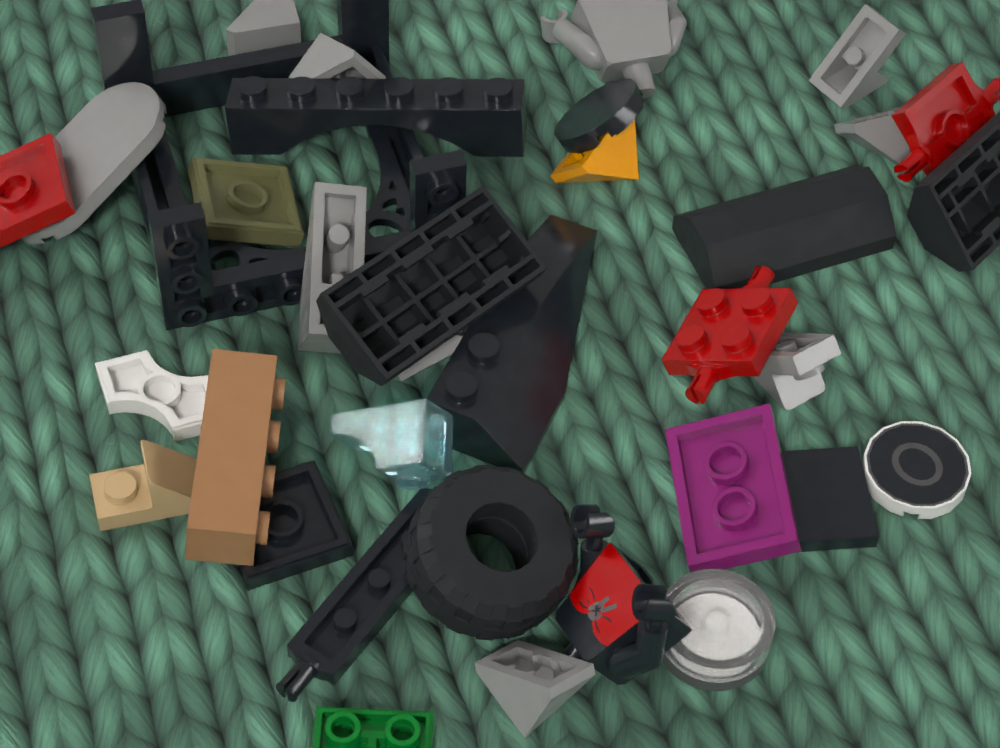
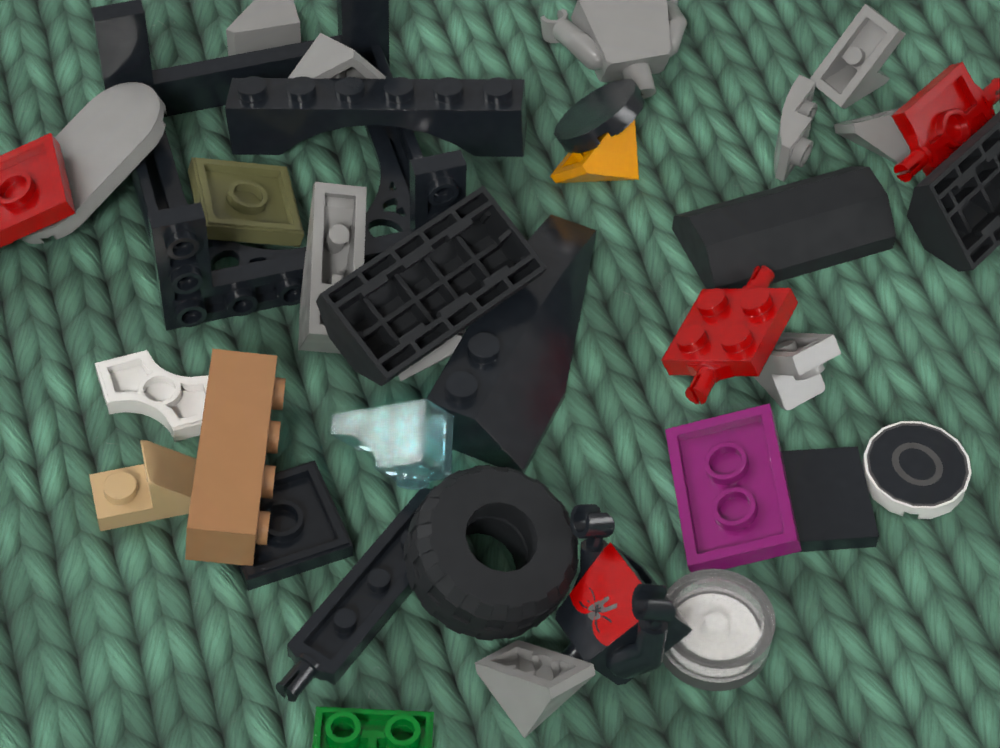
(792, 140): none -> light grey slope

